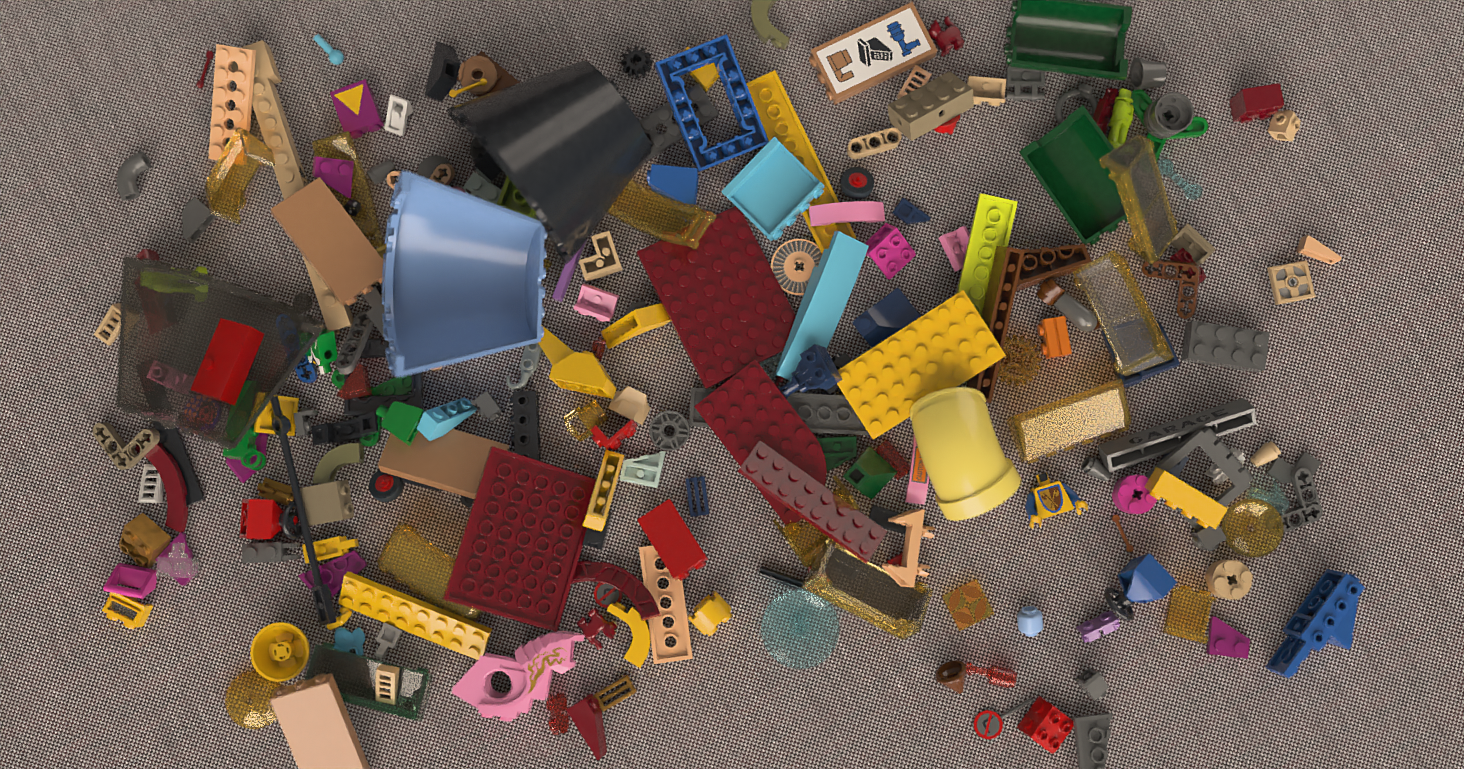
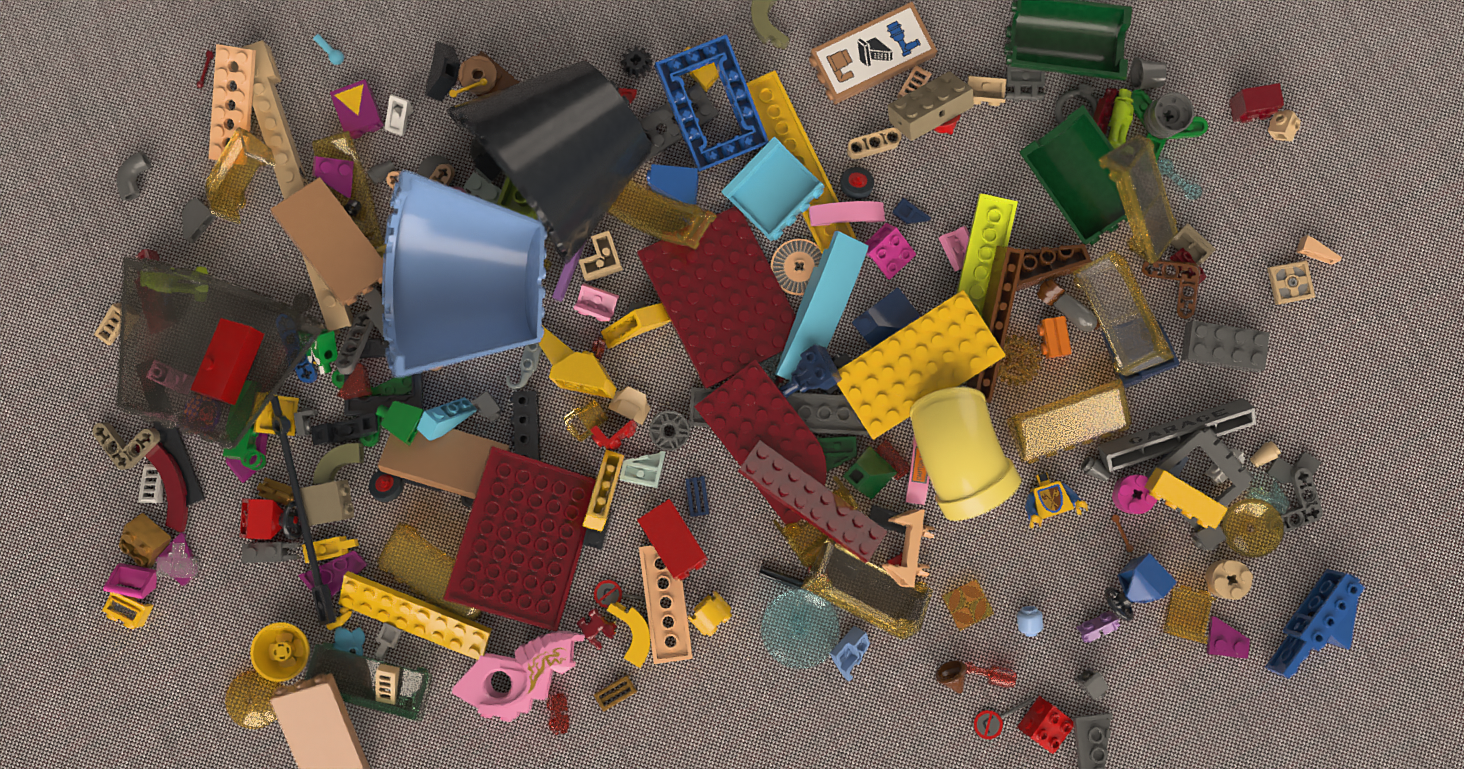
(589, 721): dark red slope -> none
(623, 581): dark red tile -> none
(630, 94): none -> red tile
(850, 651): none -> medium blue slope
(946, 38): dark red animal -> none

